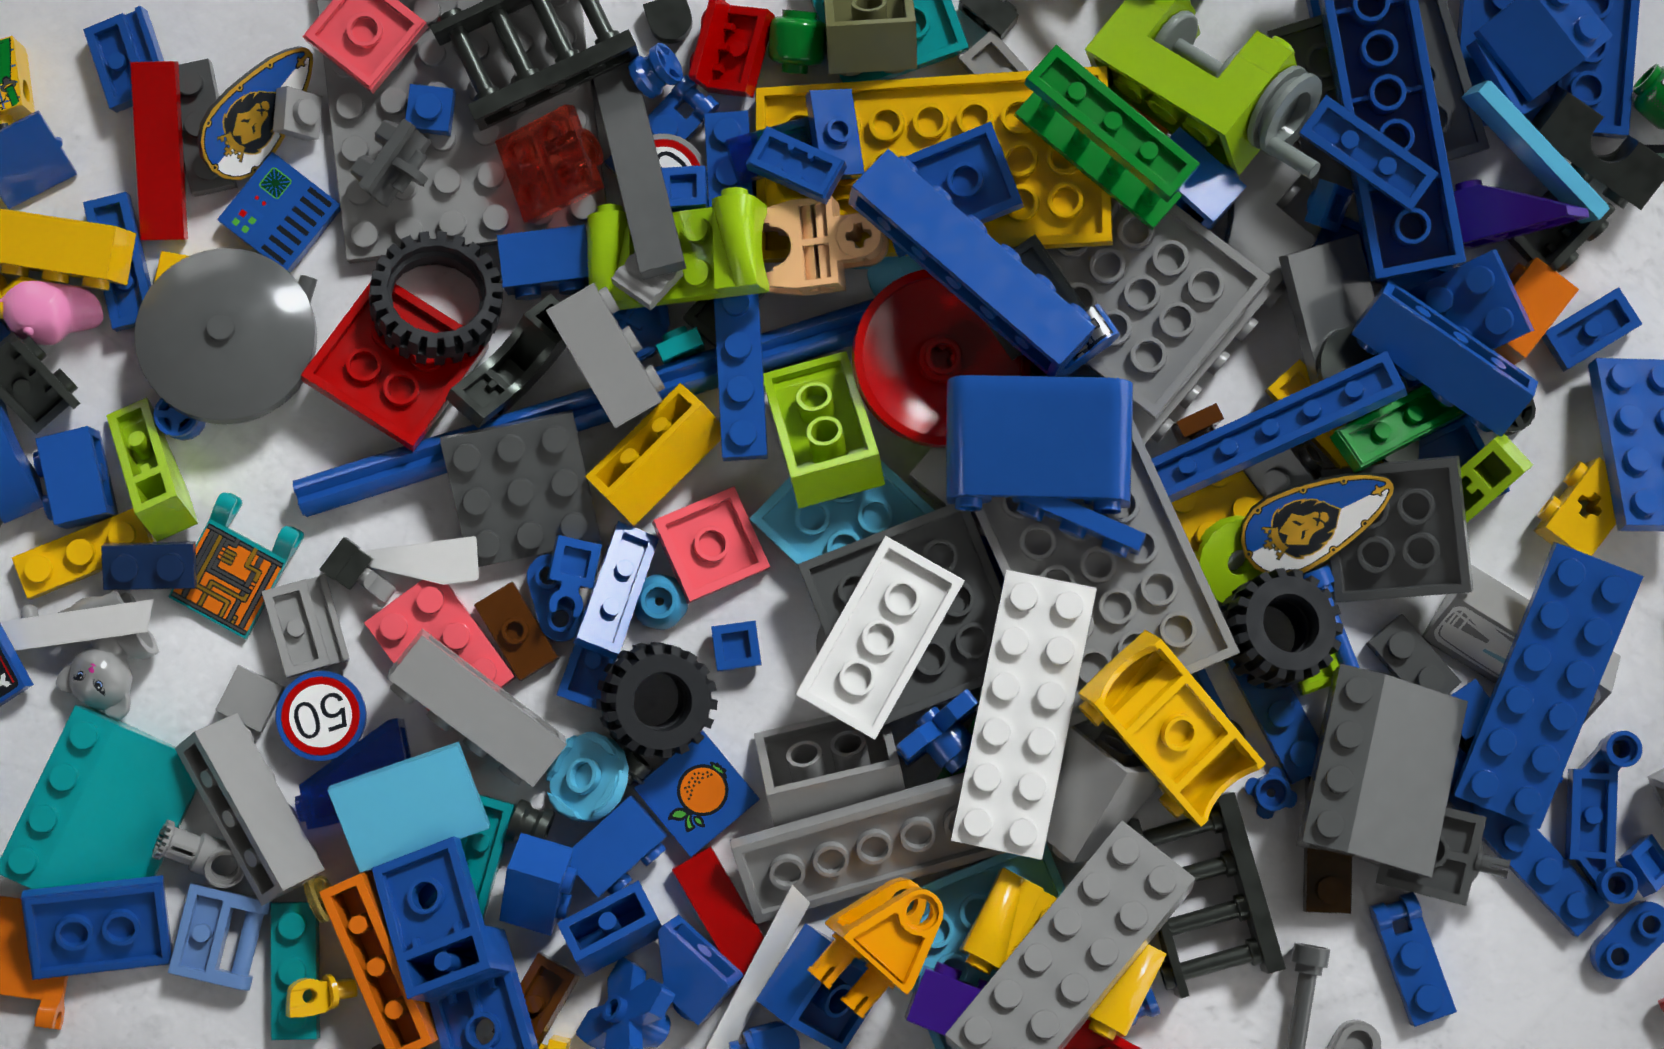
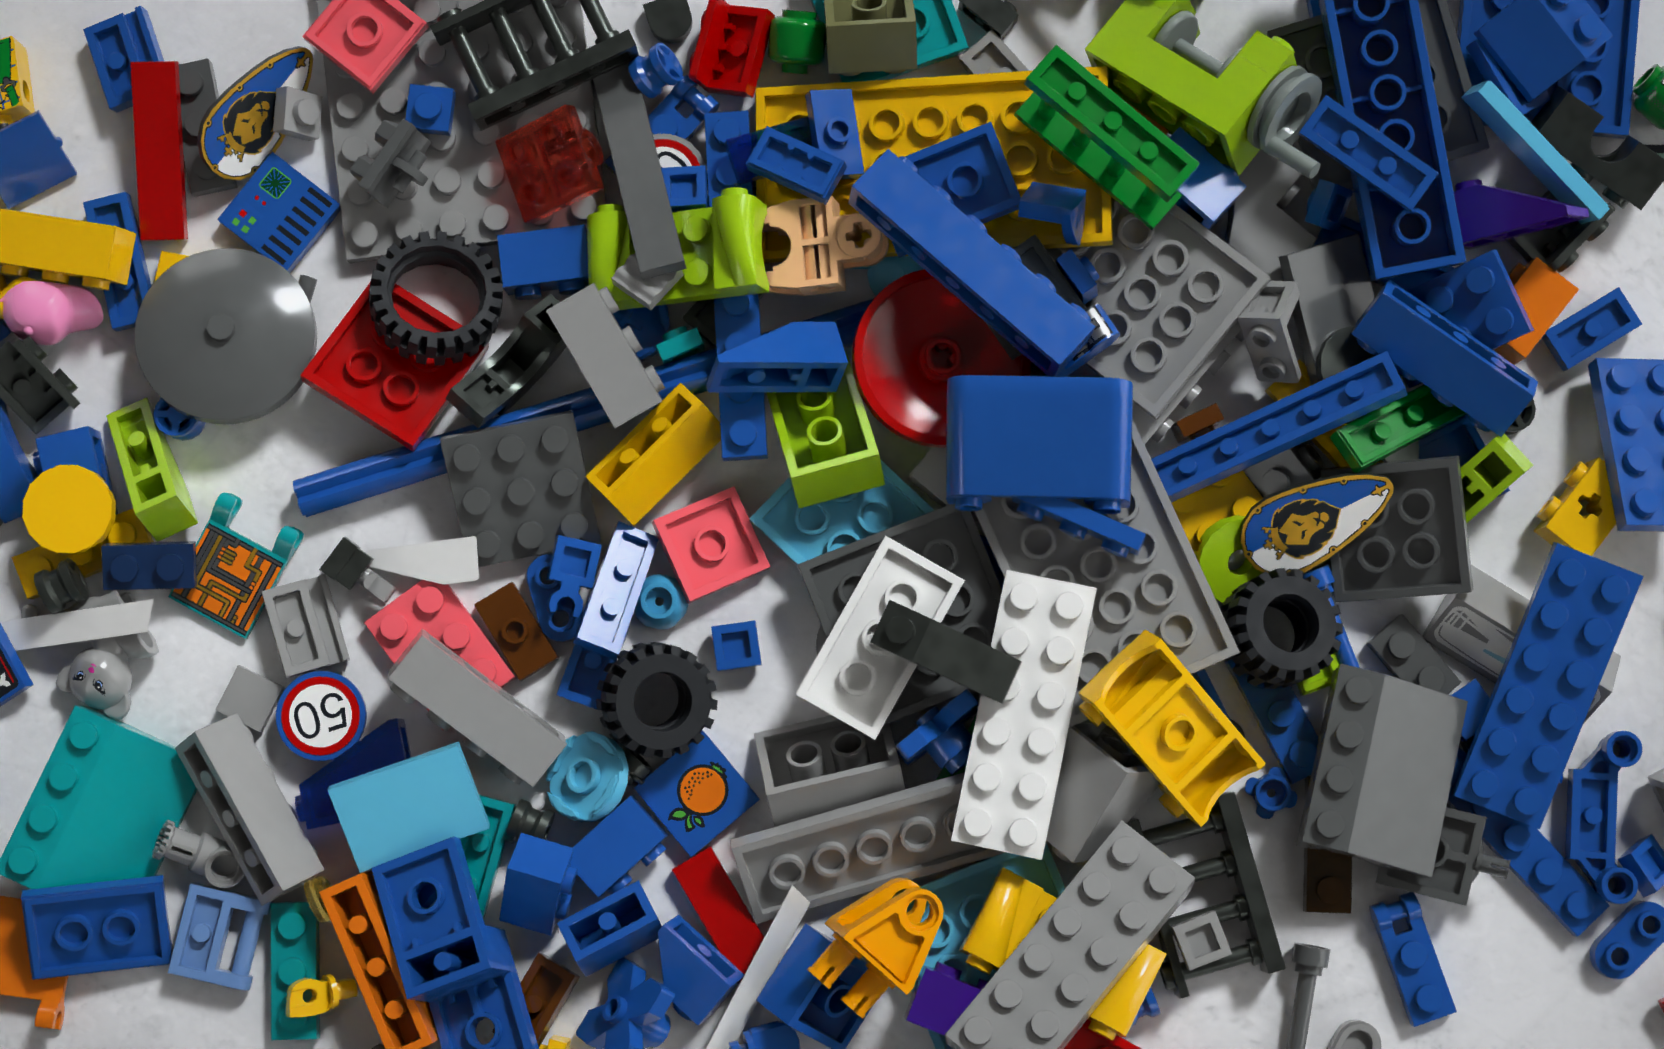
(61, 585): none -> pearl dark grey wheel
(69, 509): none -> yellow tile
(787, 359): none -> blue slope
(945, 651): none -> pearl dark grey slope
(1056, 205): none -> blue tile
(1080, 275): none -> blue plate
(1201, 940): none -> light grey plate
(1267, 333): none -> light grey bracket

